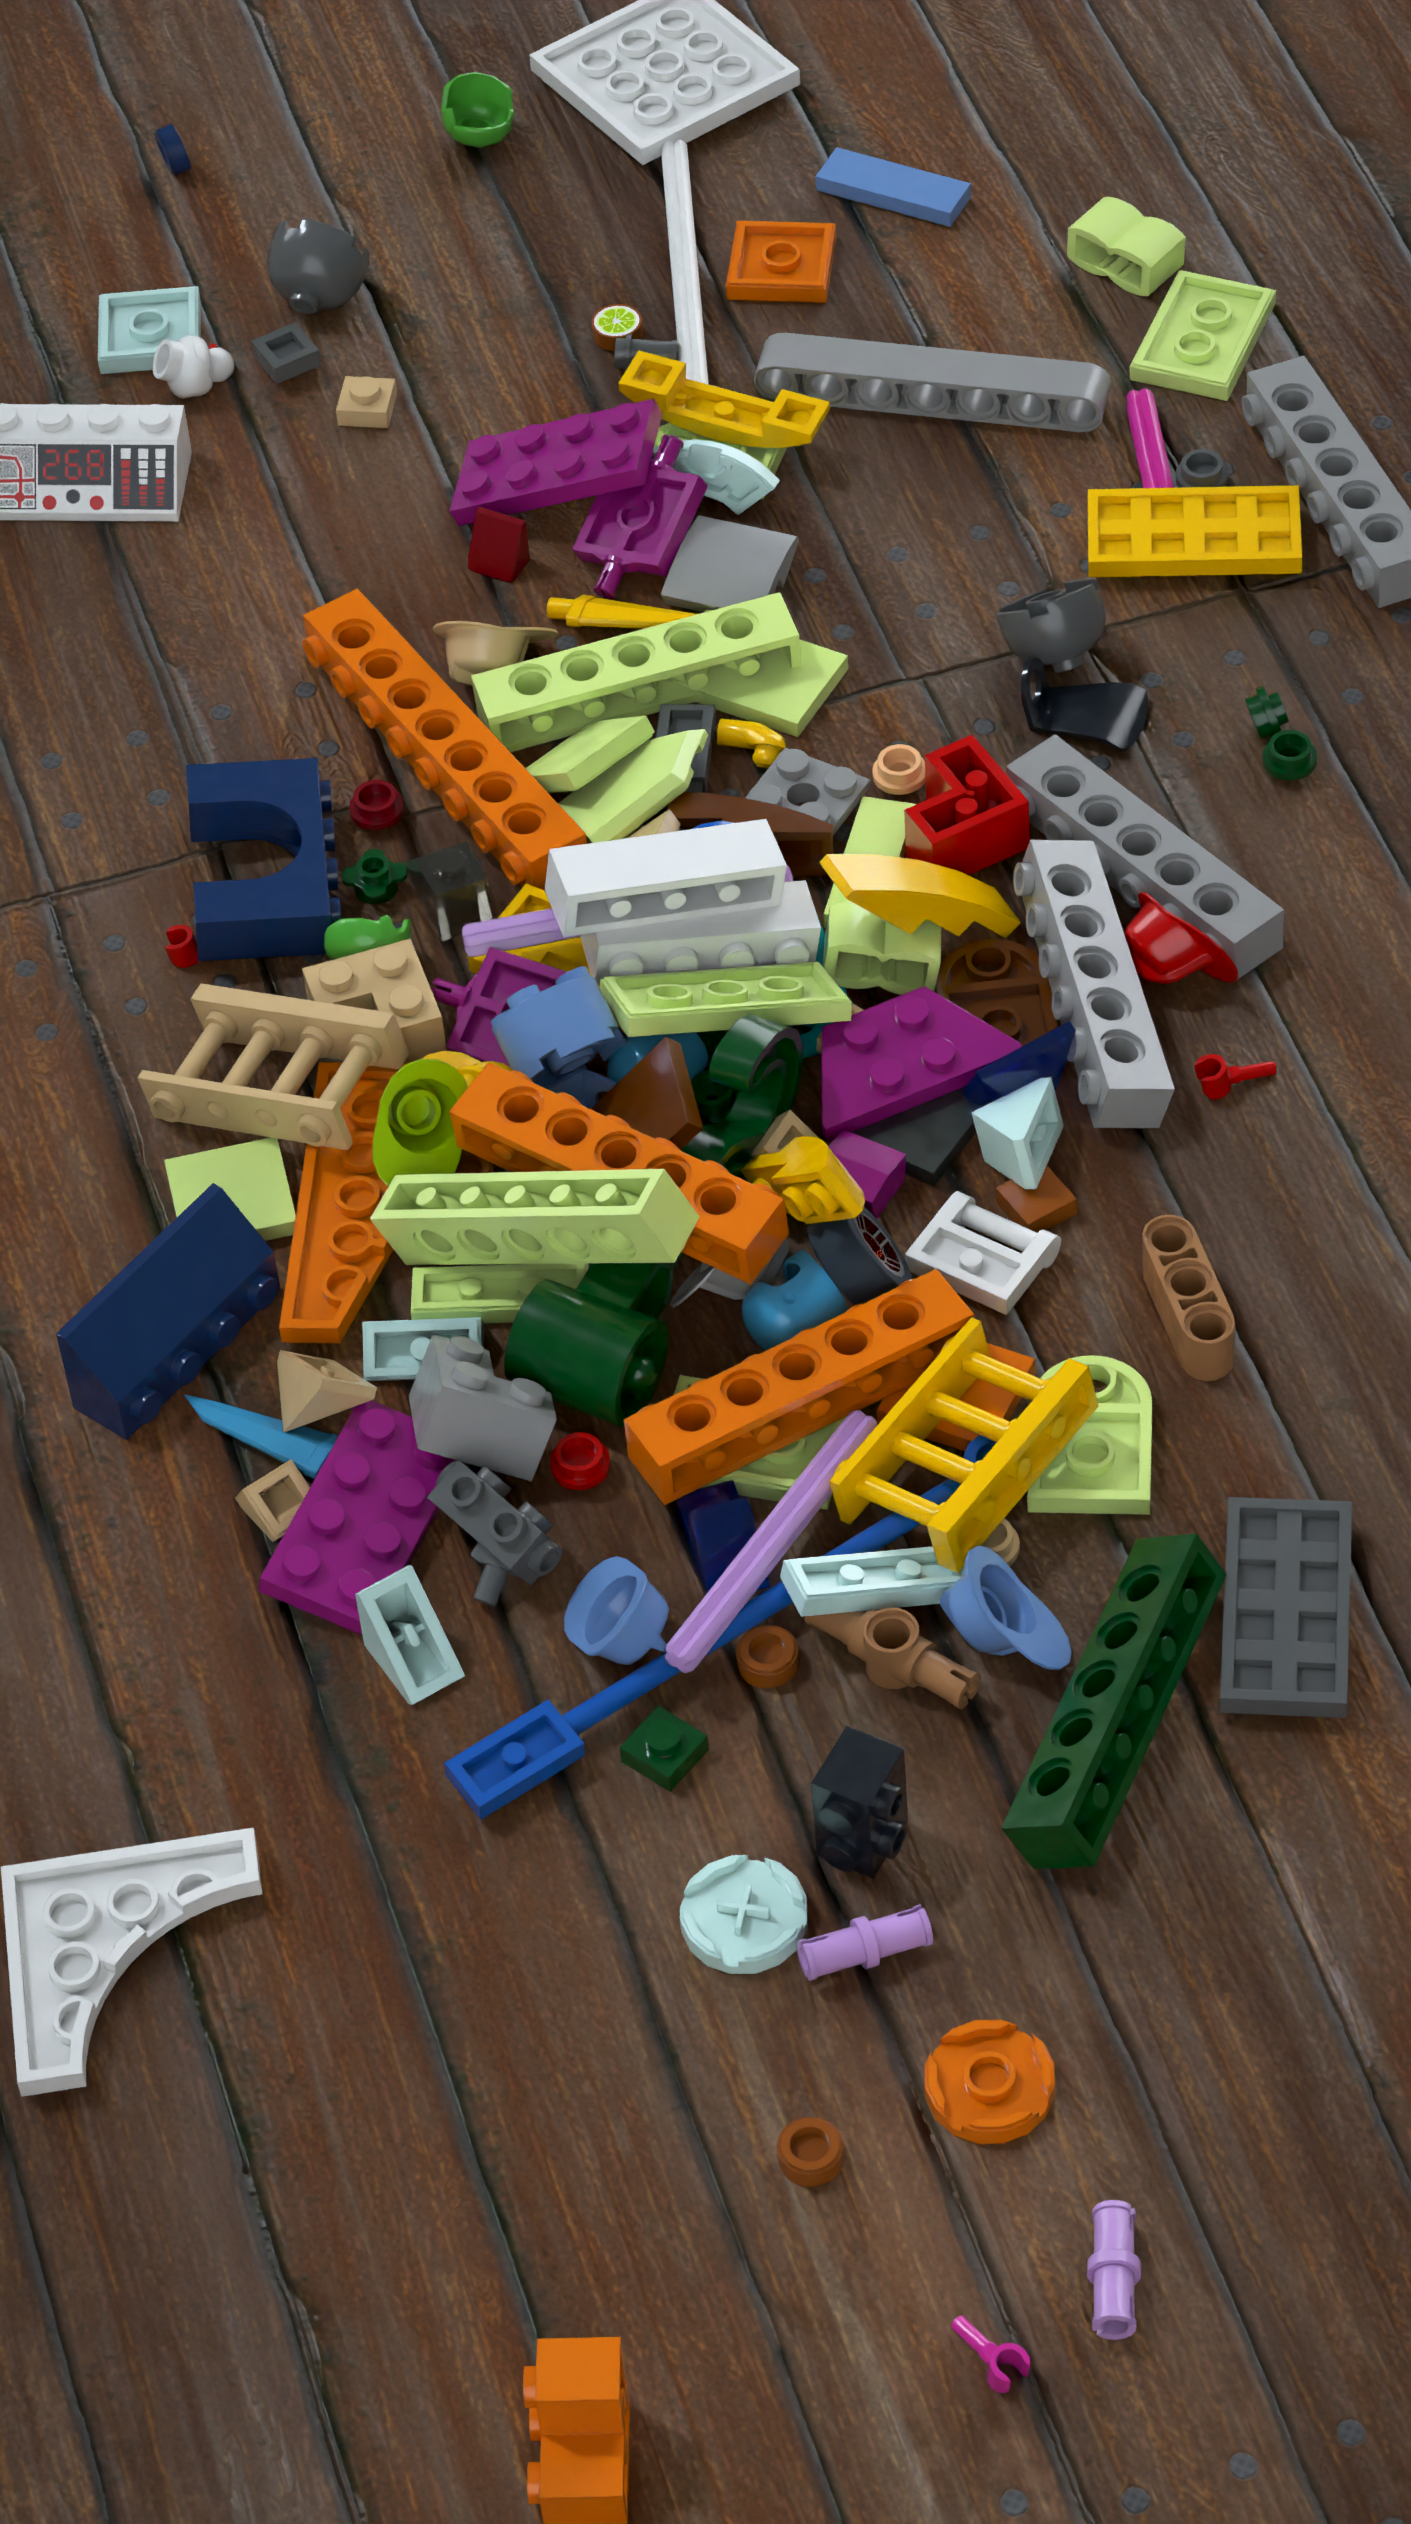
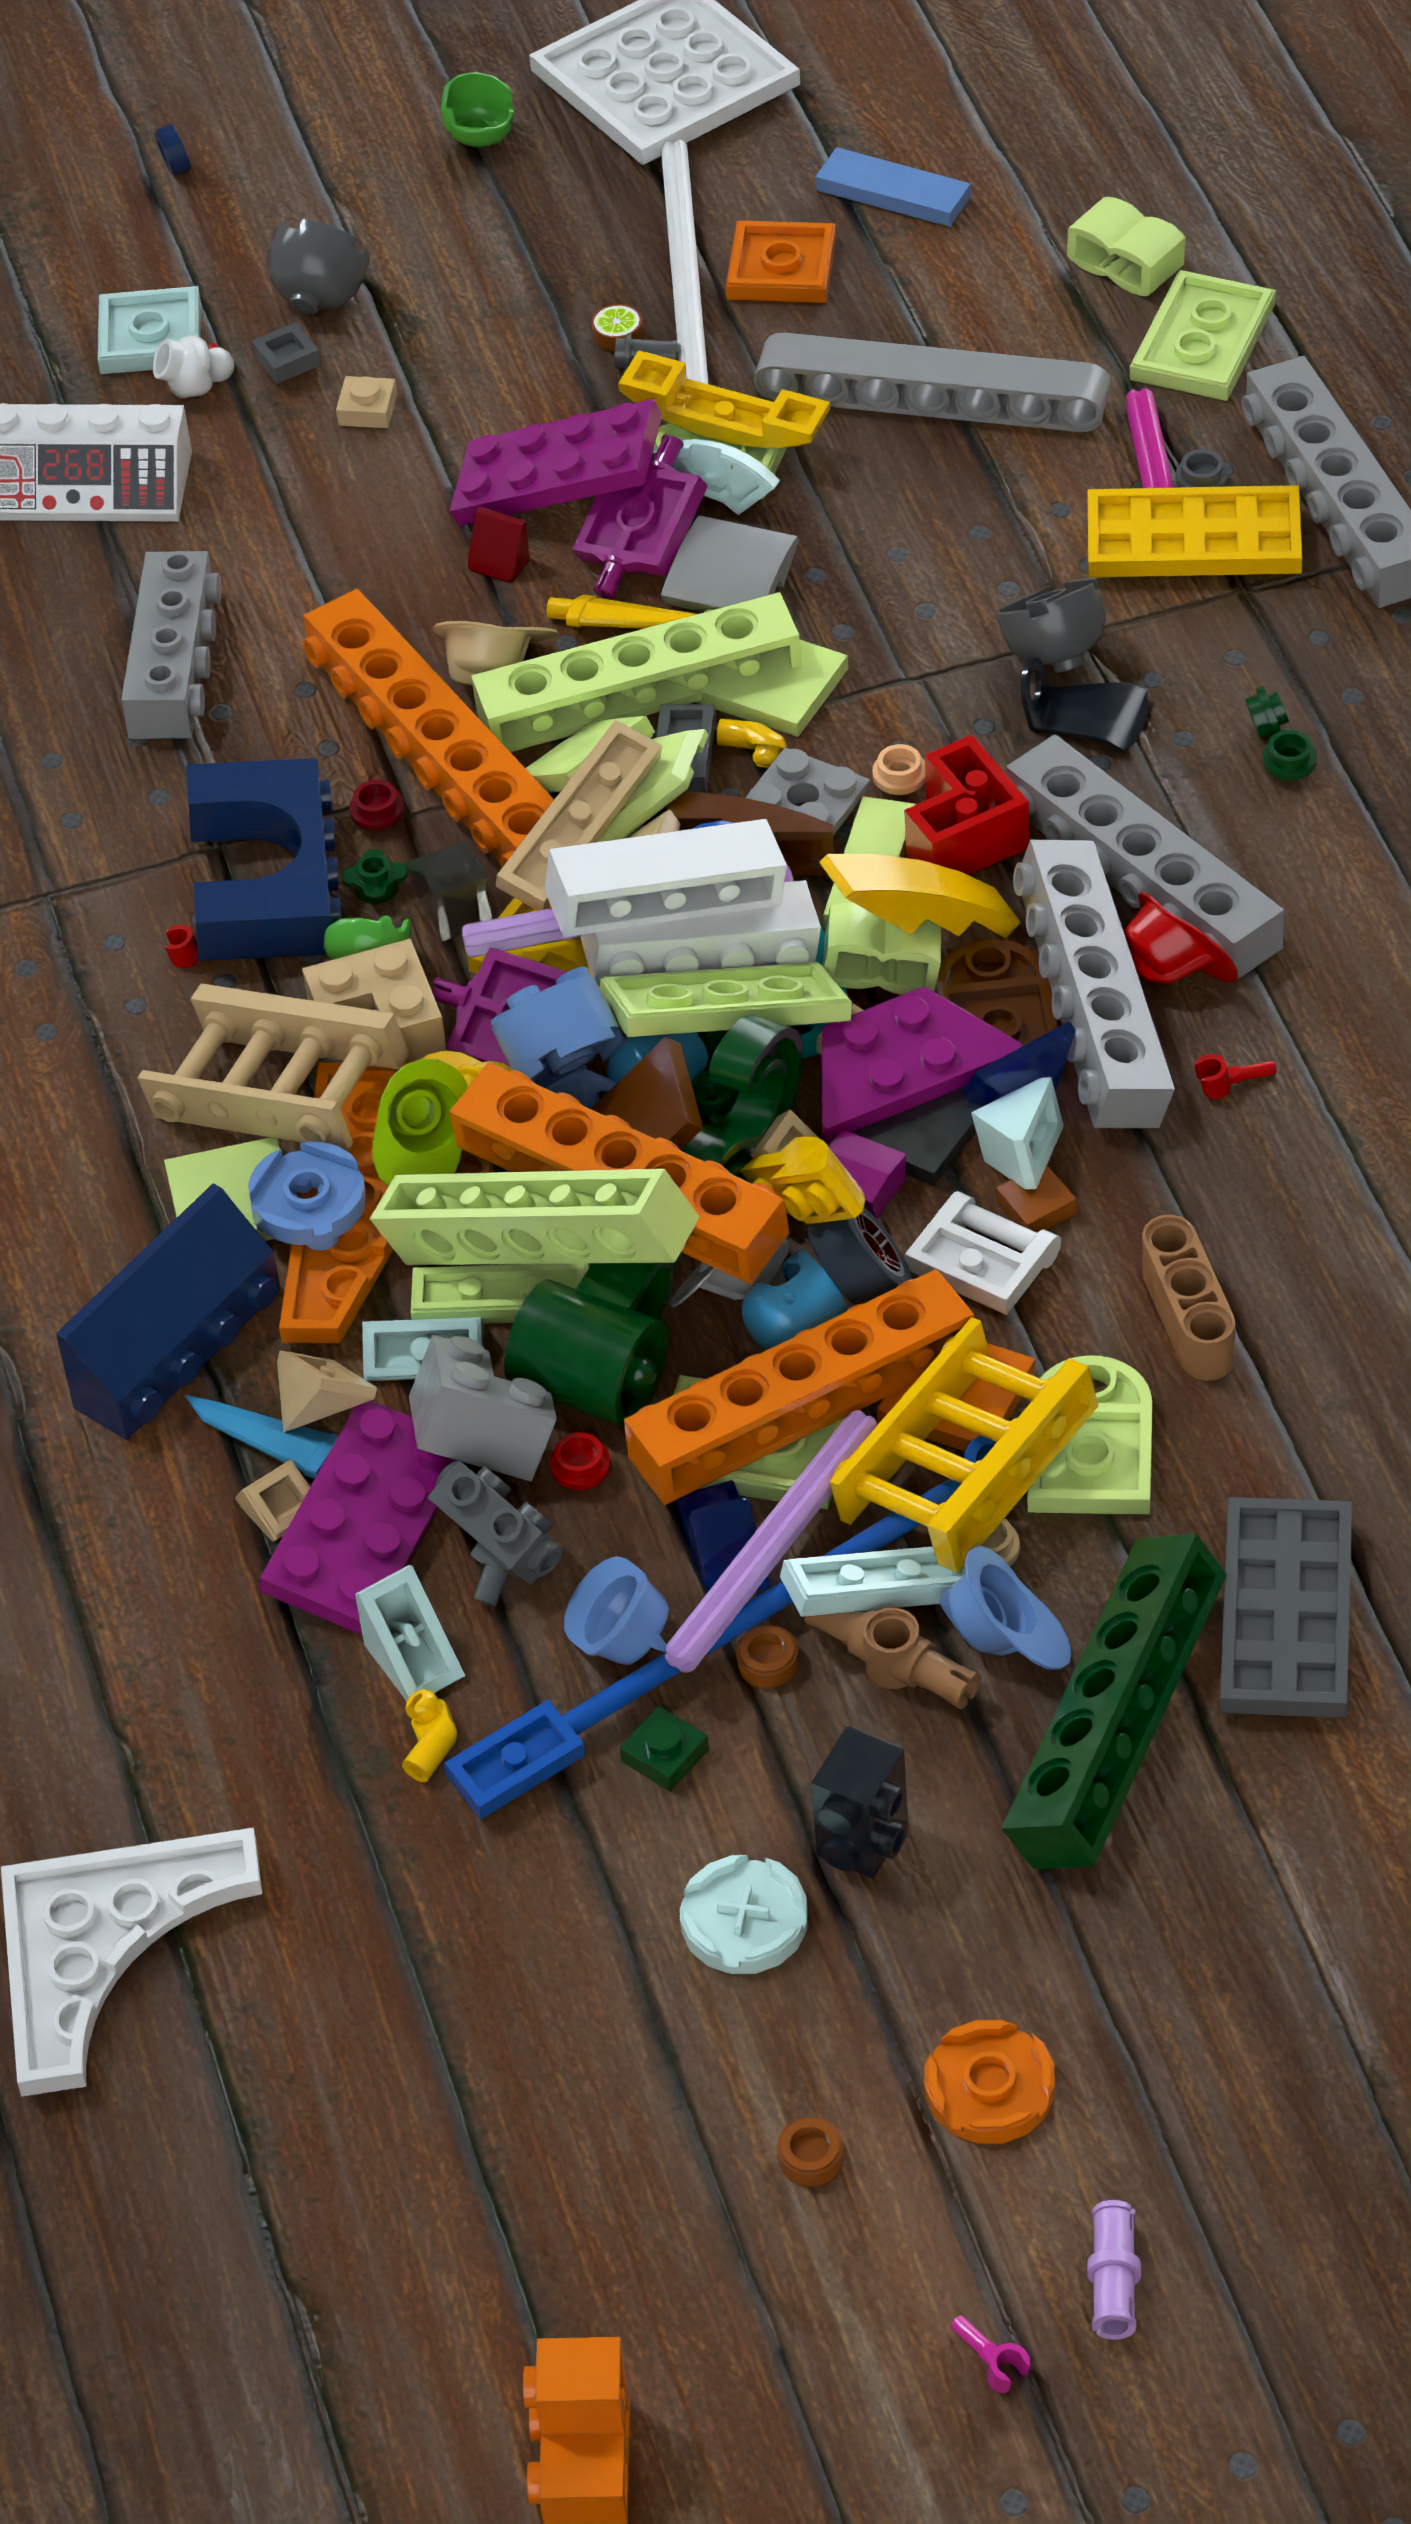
(169, 645): none -> light grey brick
(311, 1220): none -> medium blue plate
(434, 1732): none -> yellow arm
(581, 809): none -> tan plate
(864, 1942): lavender pin -> none

